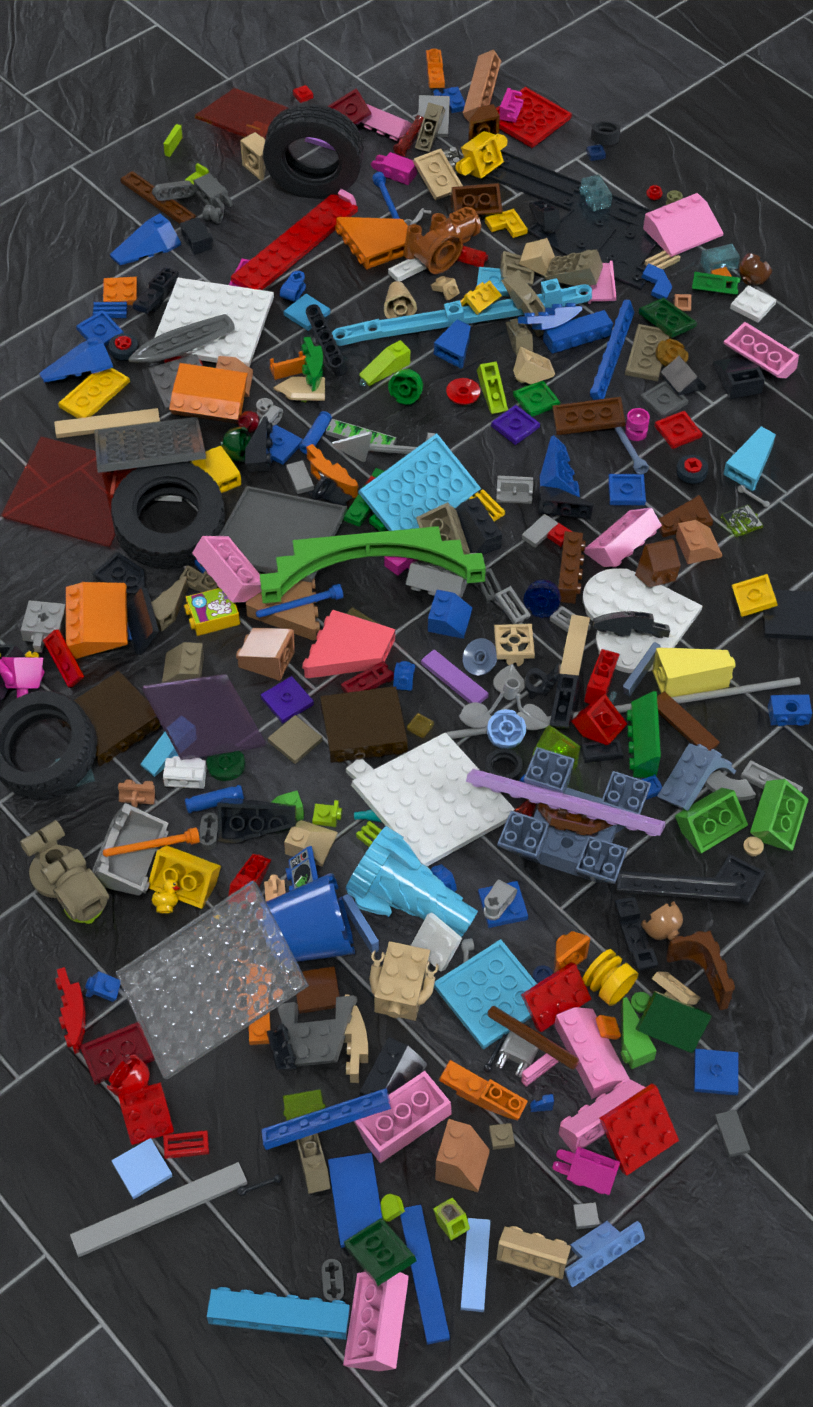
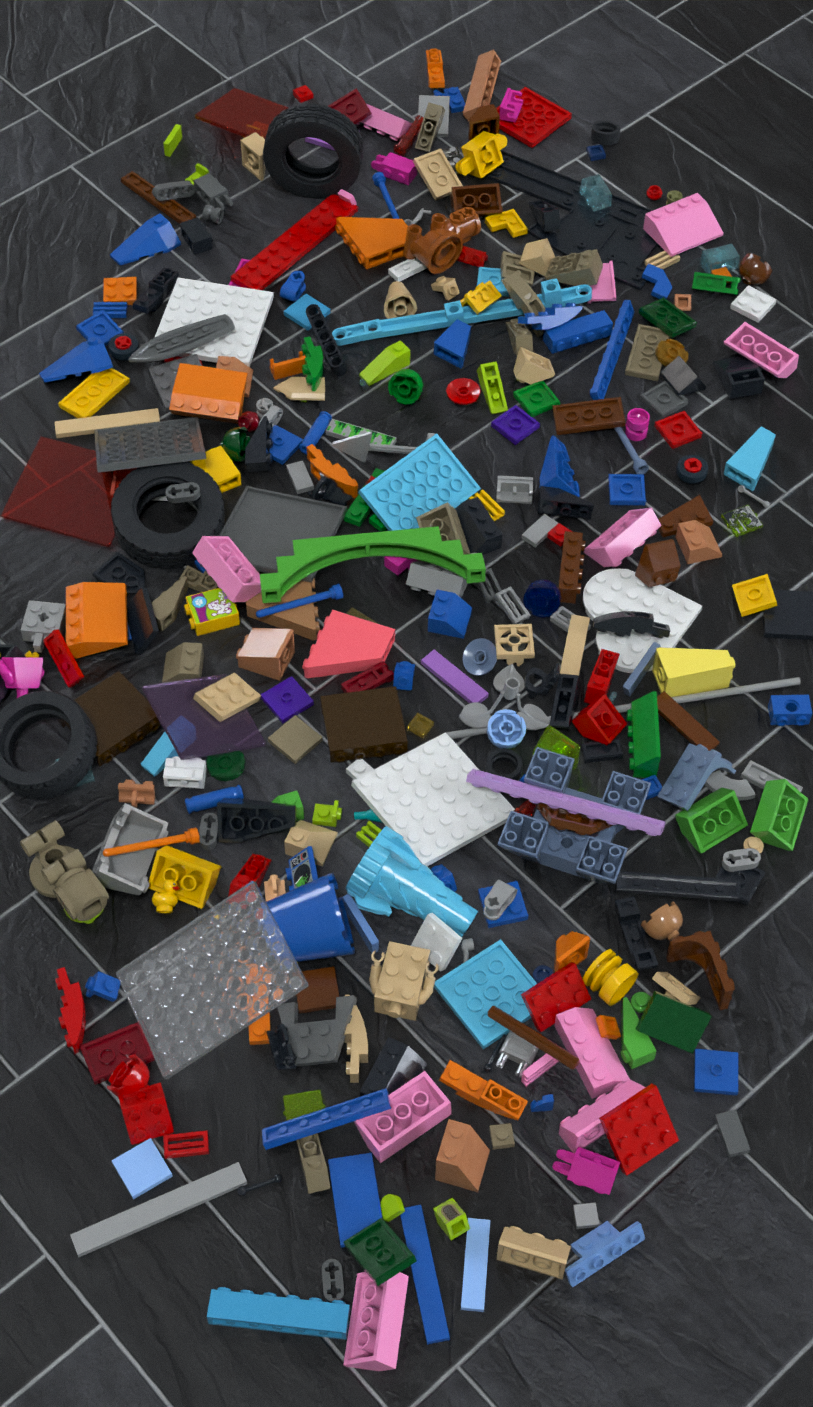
(183, 492): none -> dark grey beam
(227, 697): none -> tan plate
(741, 859): none -> light grey beam

